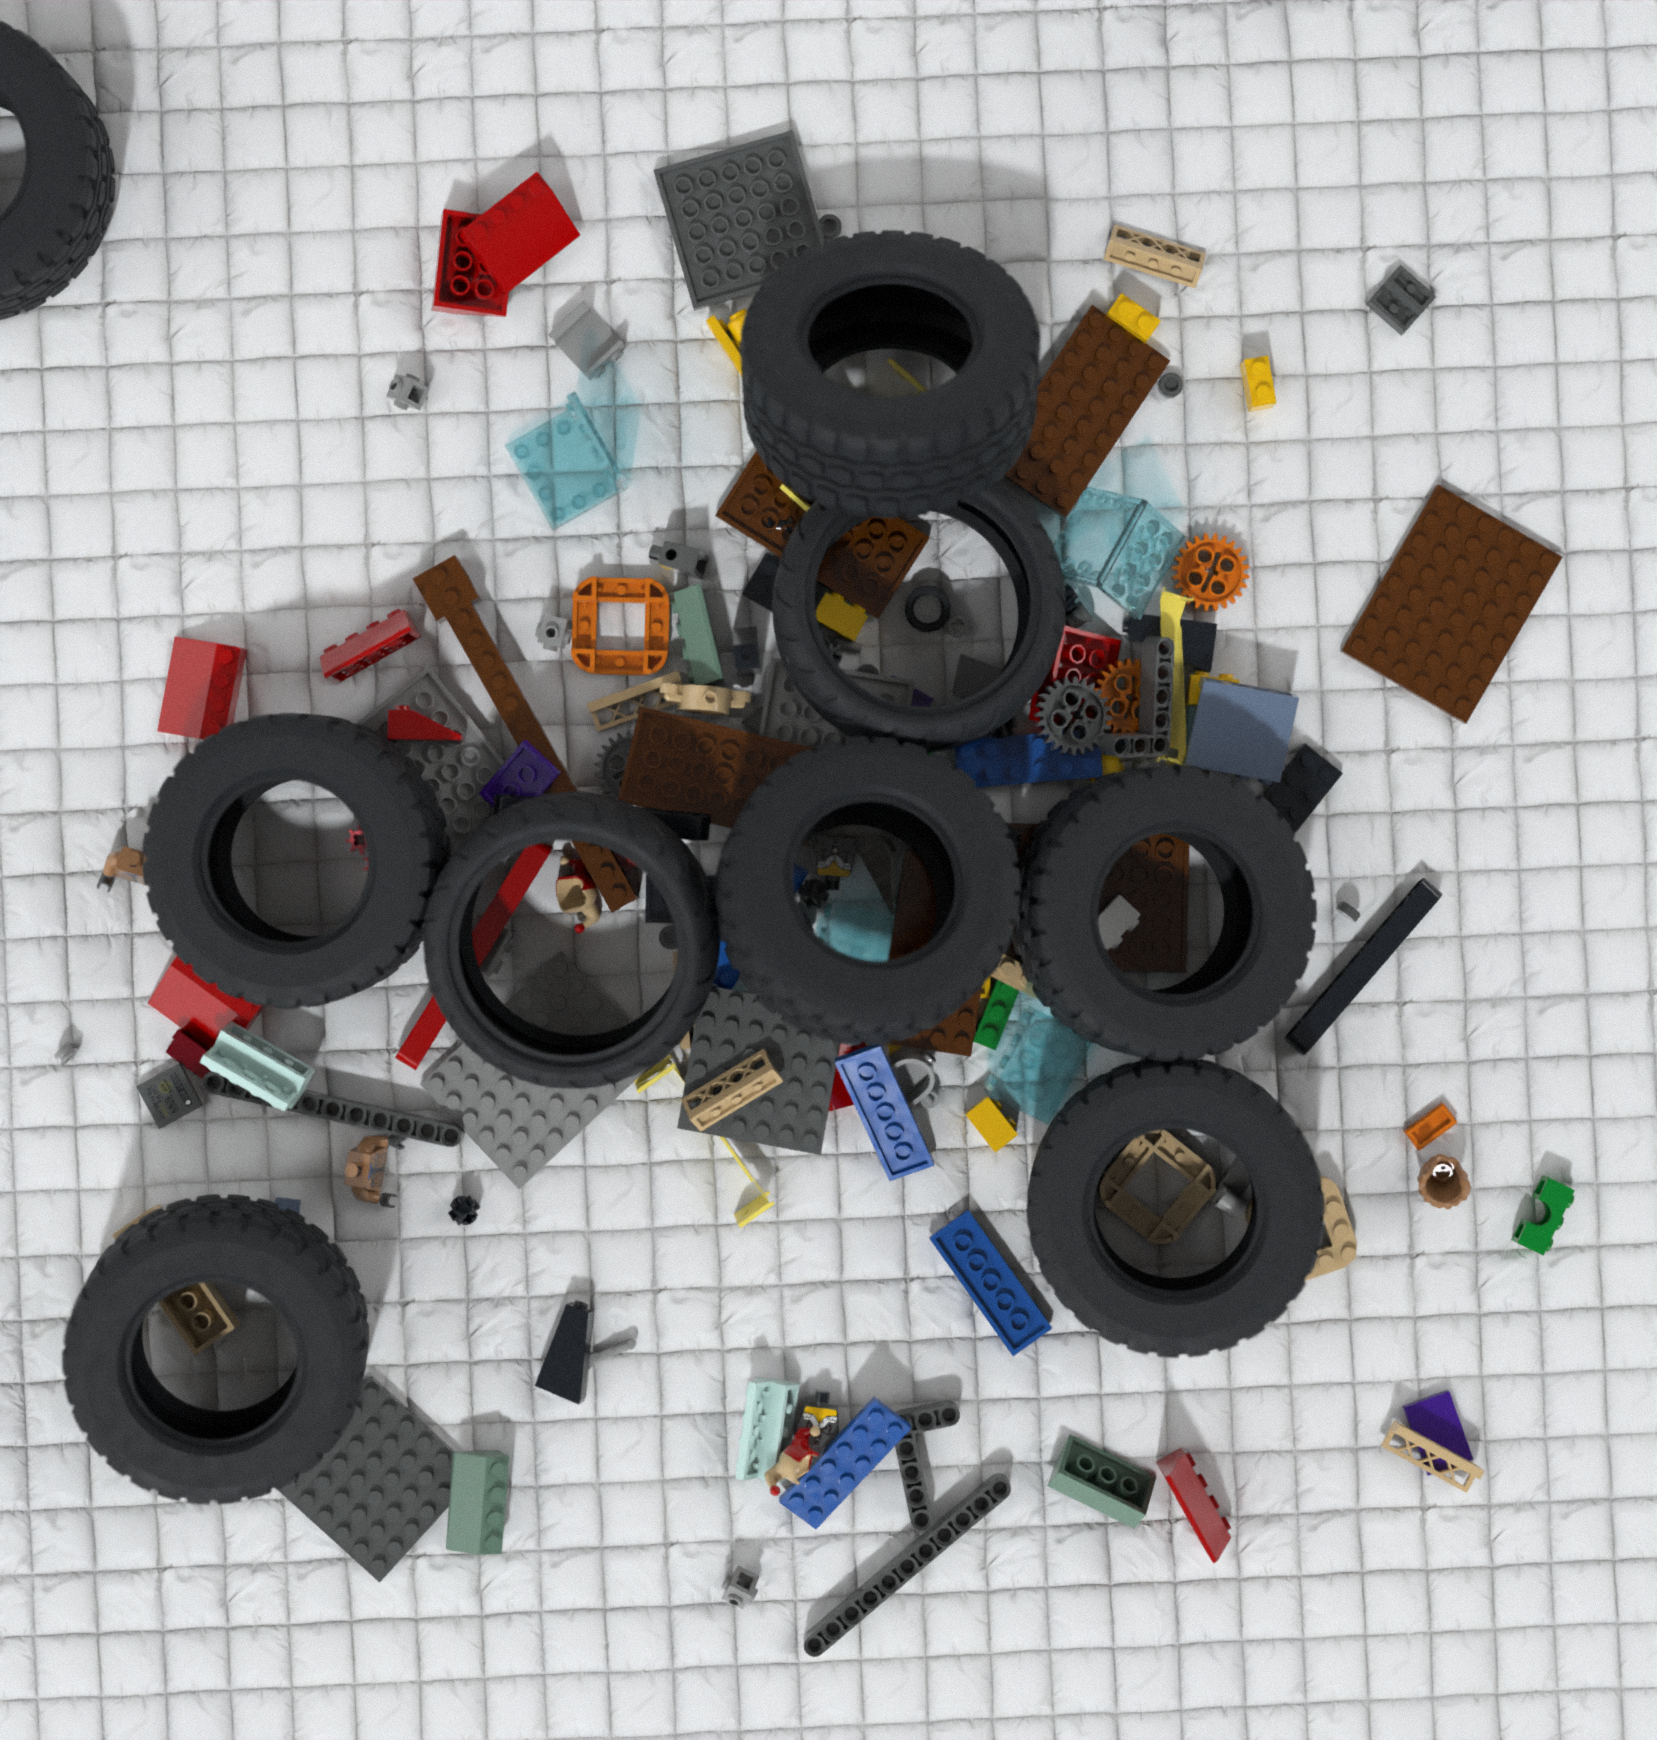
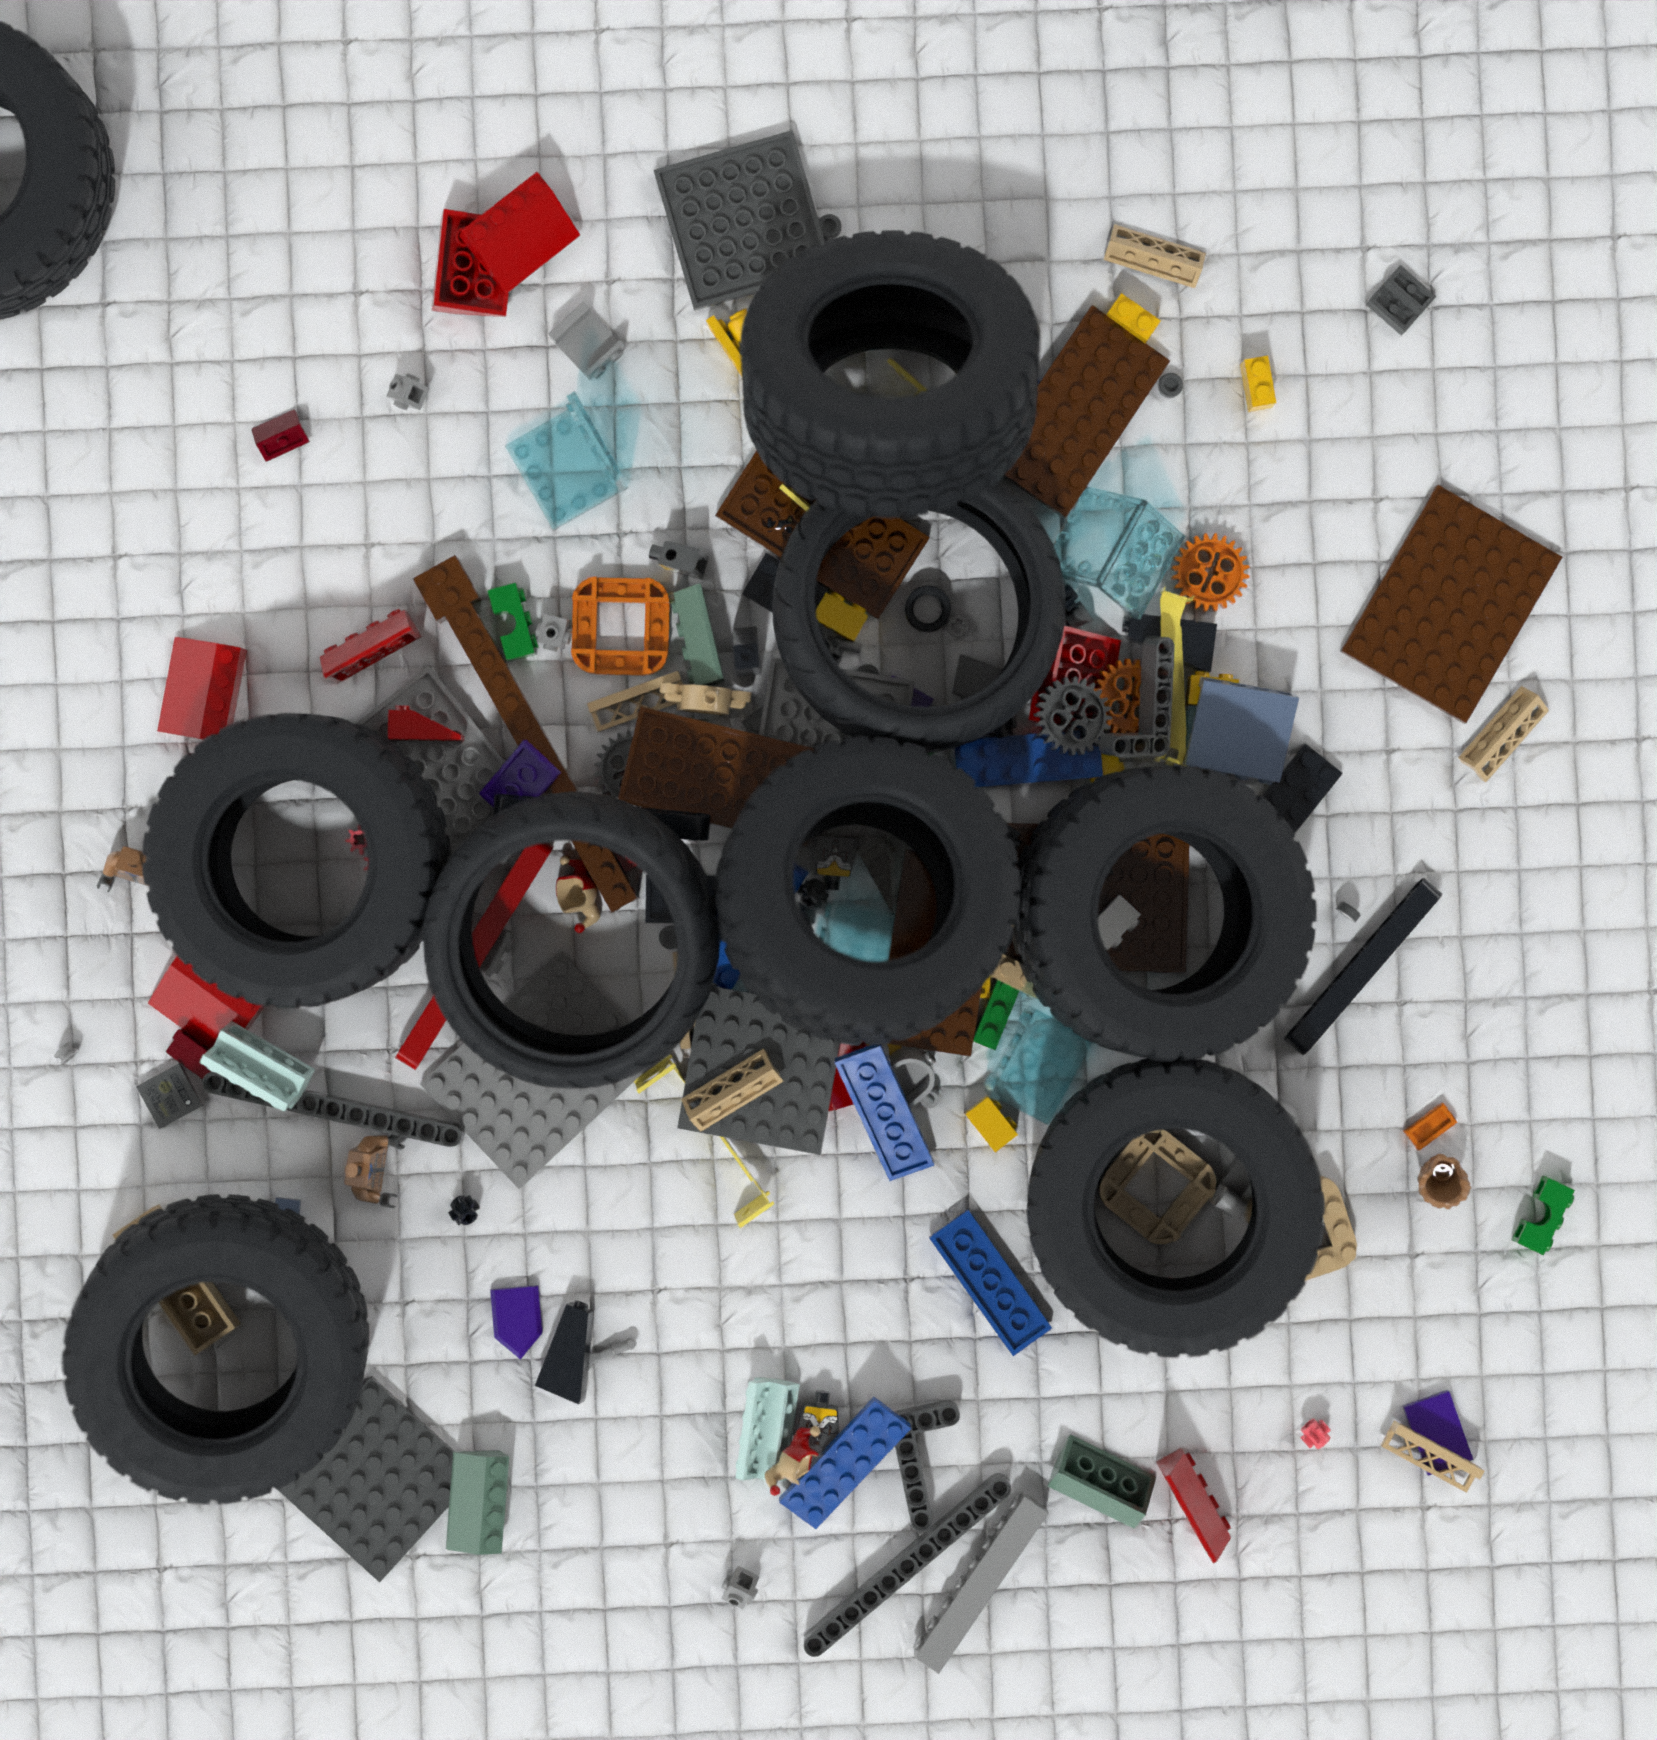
(279, 435): none -> dark red panel
(509, 600): none -> green arch
(516, 1317): none -> dark purple tile
(980, 1582): none -> light grey brick
(1315, 1433): none -> coral gear
(1502, 730): none -> tan fence

